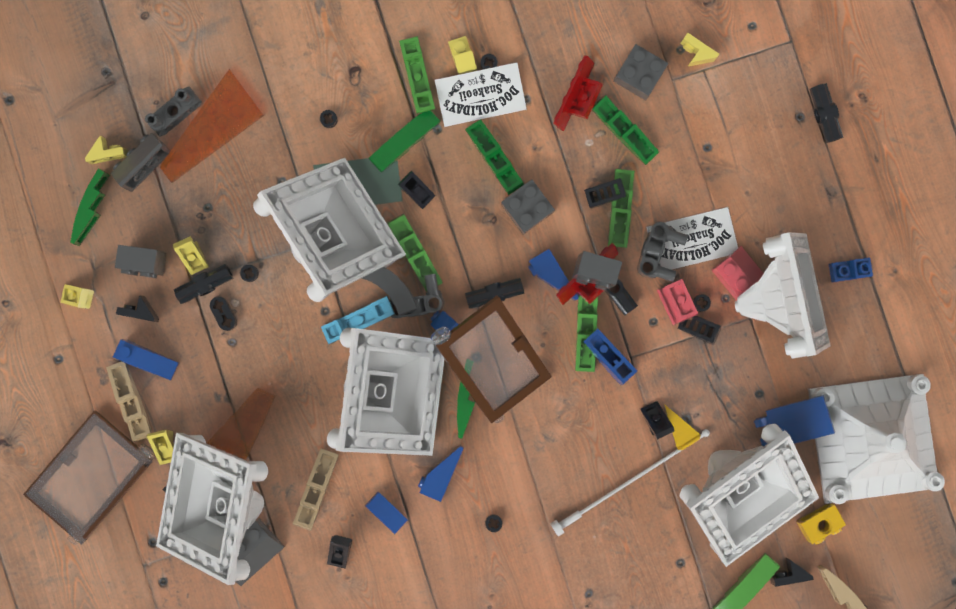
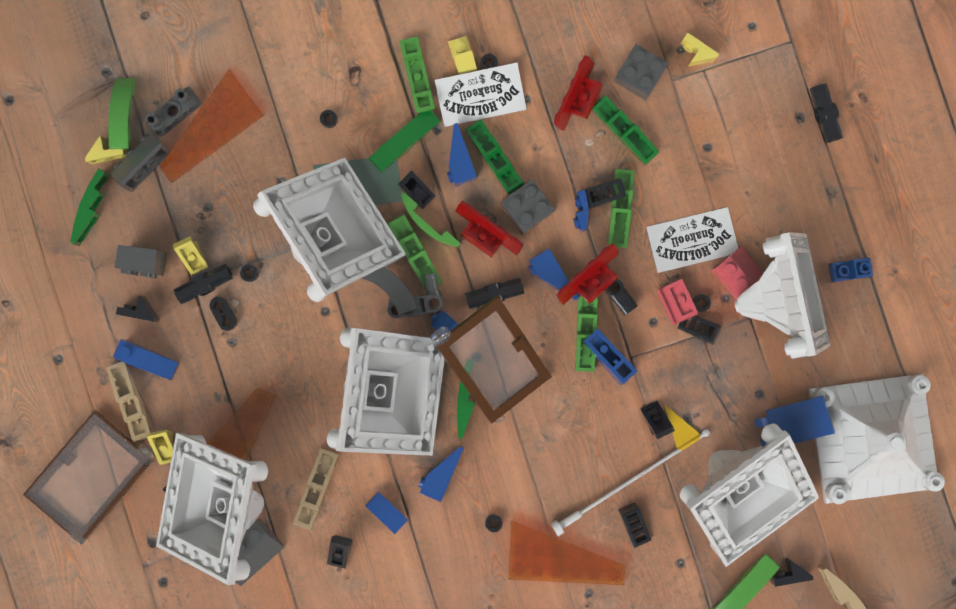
(77, 296): light yellow slope -> none
(120, 112): none -> bright green slope
(359, 319): medium azure slope -> none
(446, 238): none -> bright green slope
(460, 163): none -> blue slope
(485, 233): none -> red bracket
(547, 558): none -> clear orange wing
(581, 217): none -> blue slope
(596, 270): dark grey brick -> none
(631, 513): none -> black slope
(654, 248): dark grey piece -> none
(809, 523): yellow brick -> none

